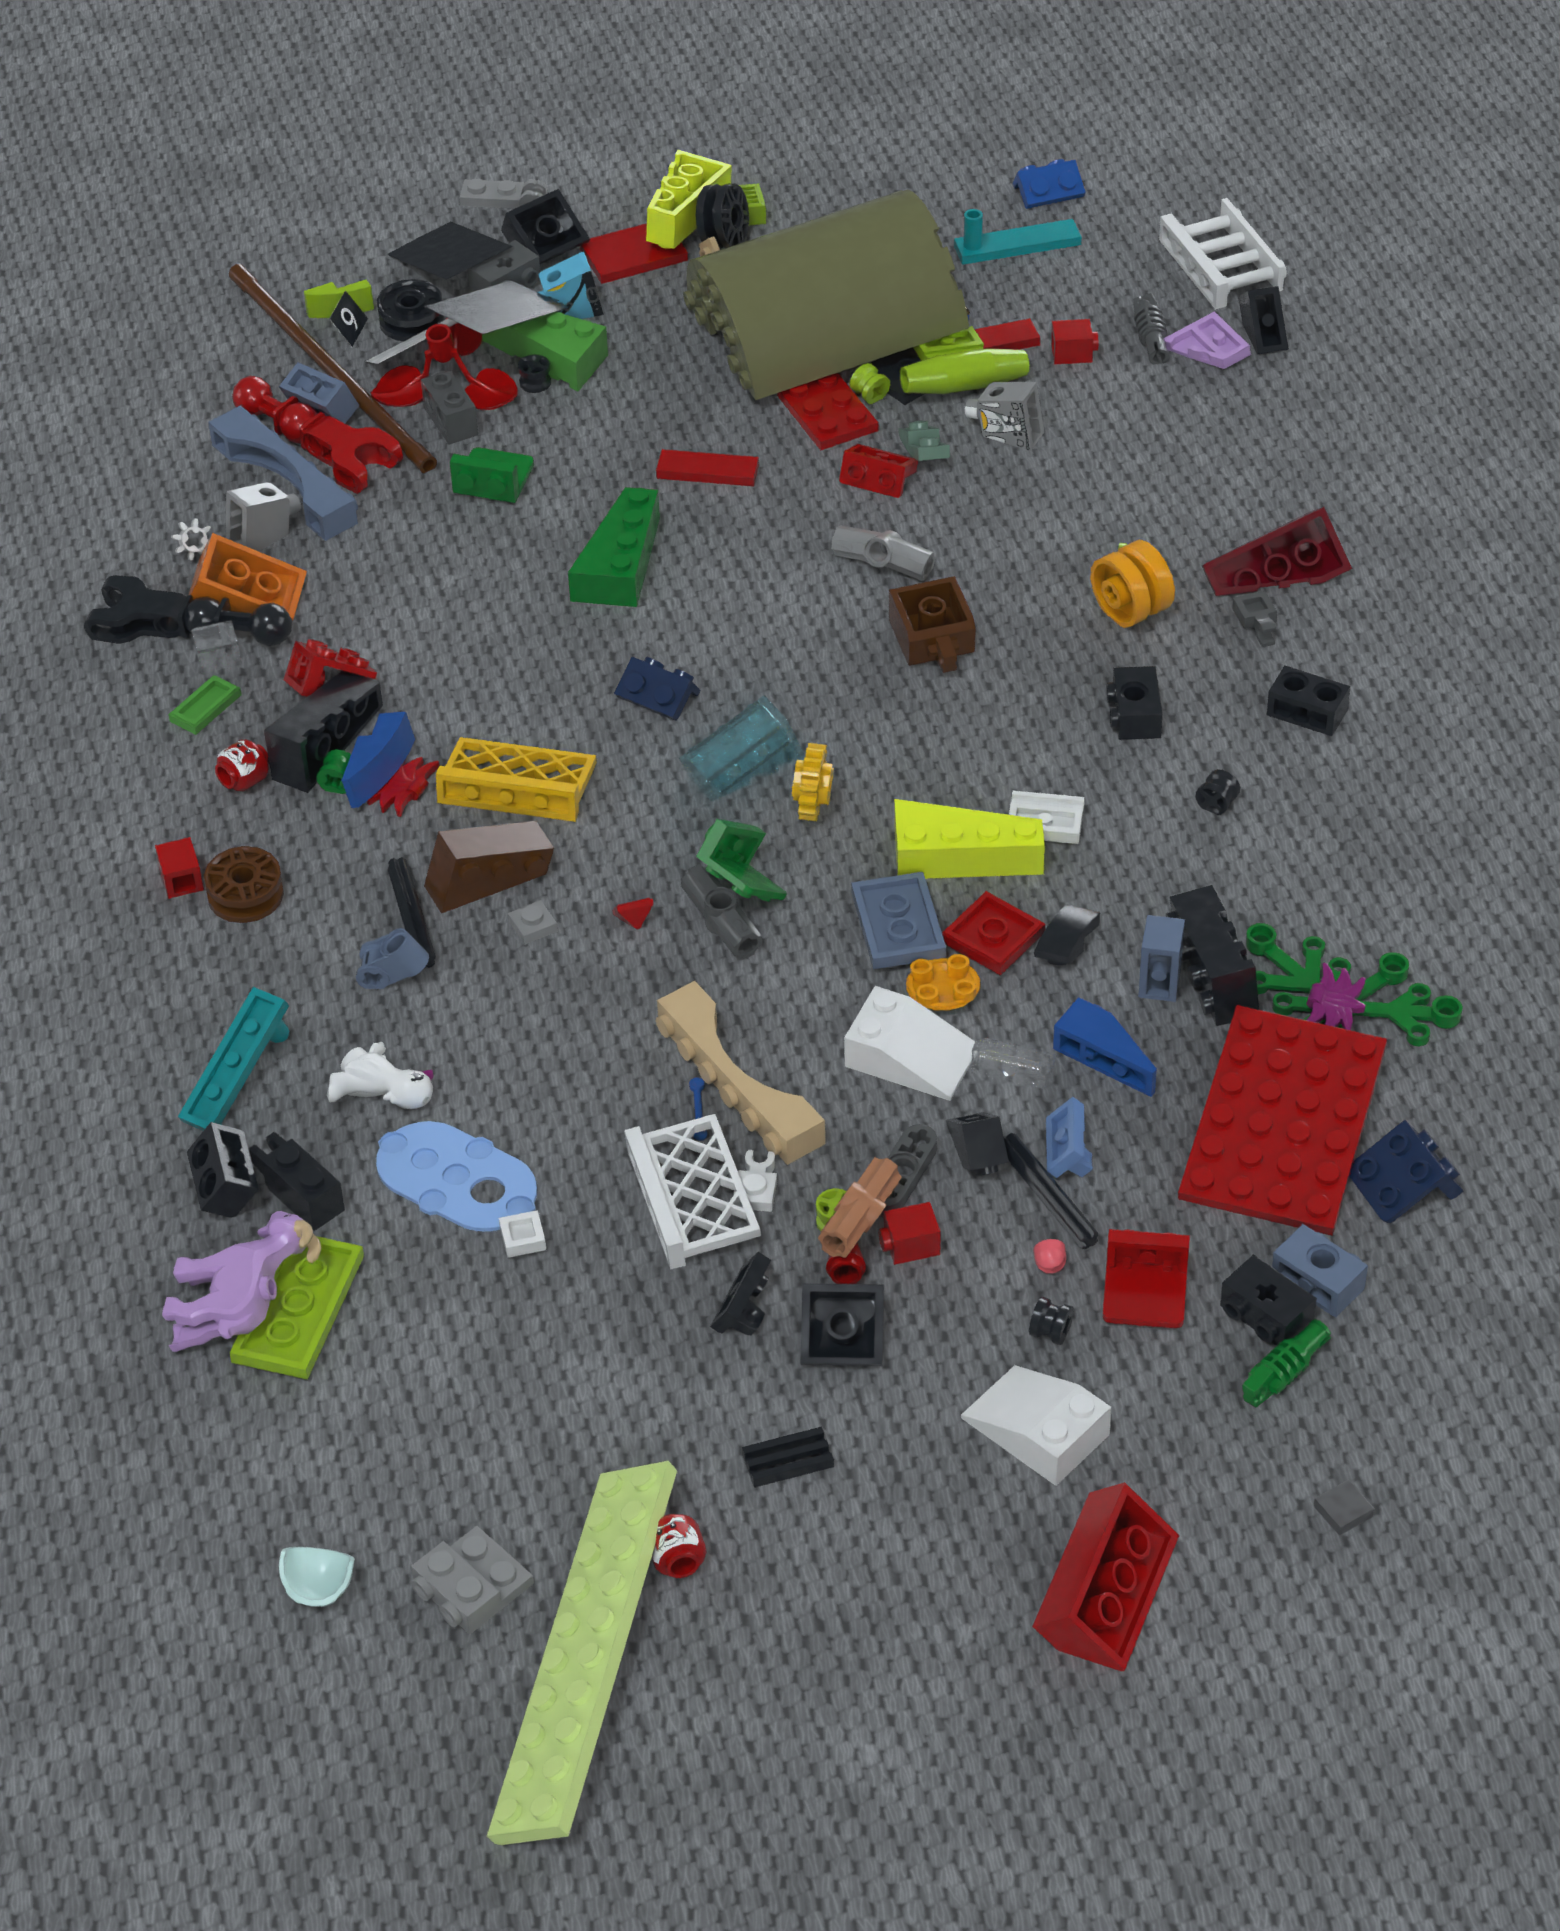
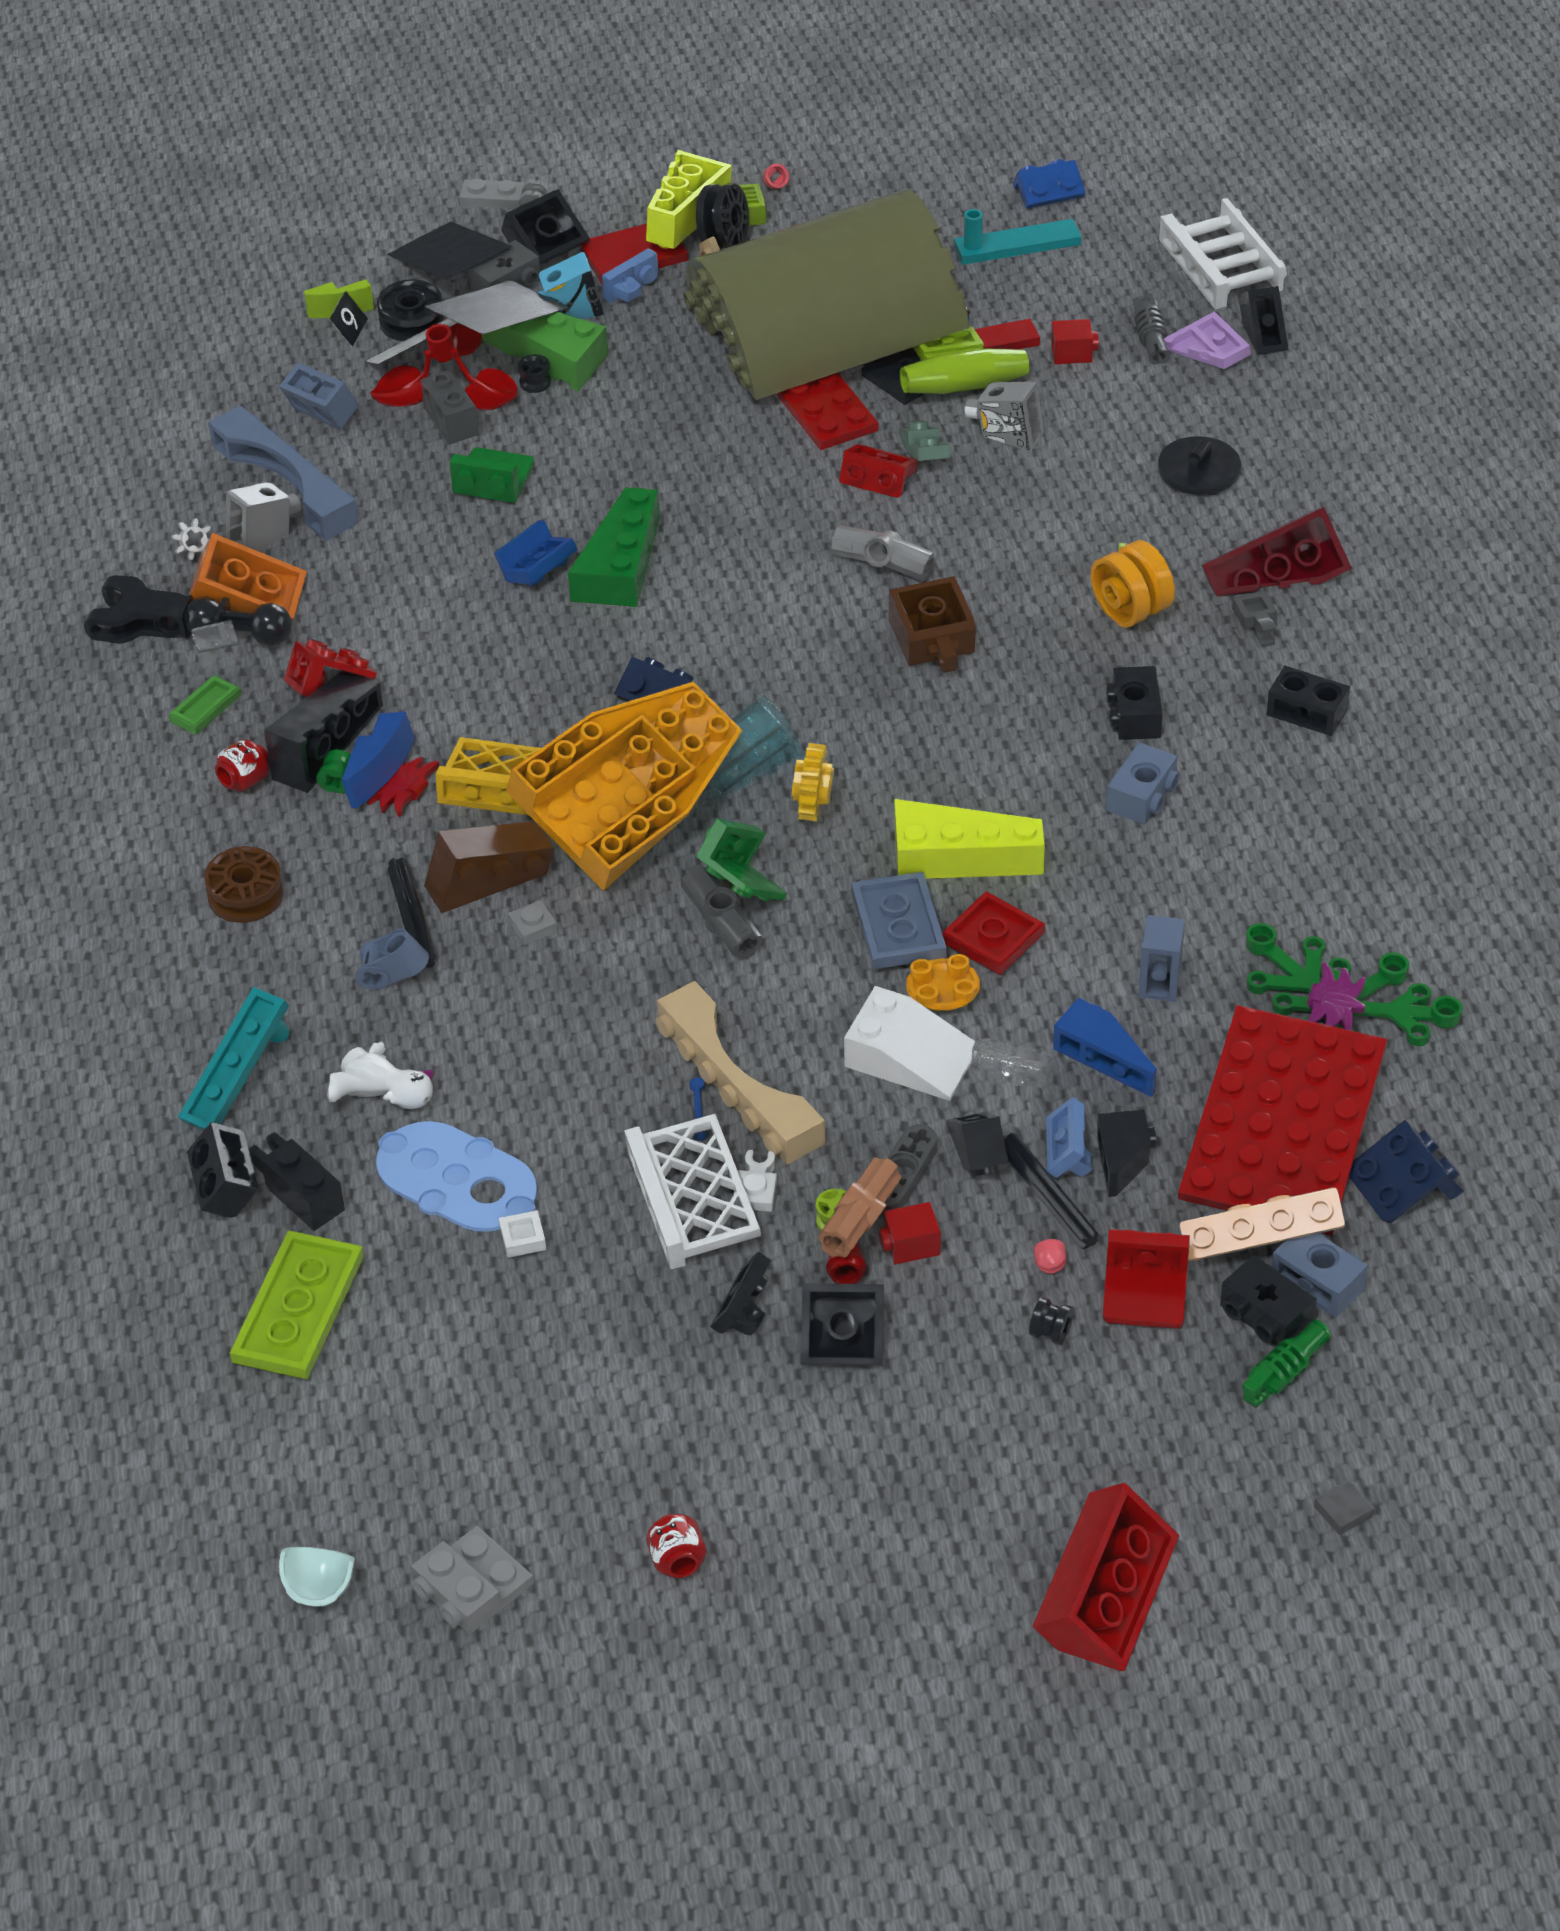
(179, 867): red brick -> none
(239, 1281): lavender animal -> none
(322, 436): red piece -> none
(414, 450): reddish brown piece -> none
(533, 554): none -> blue bracket
(582, 1656): yellowish green plate -> none
(624, 777): none -> light orange wedge
(627, 279): none -> medium blue hinge
(634, 912): red slope -> none
(707, 467): red tile -> none
(780, 181): none -> coral hinge
(787, 1450): black tile -> none
(869, 383): lime wheel -> none
(1041, 1421): white slope -> none
(1059, 814): white plate -> none
(1065, 935): black slope -> none
(1123, 1147): none -> black slope
(1142, 783): none -> sand blue brick
(1199, 465): none -> black shield
(1214, 955): black wedge -> none
(1218, 792): black wheel -> none
(1263, 1224): none -> light nougat bracket

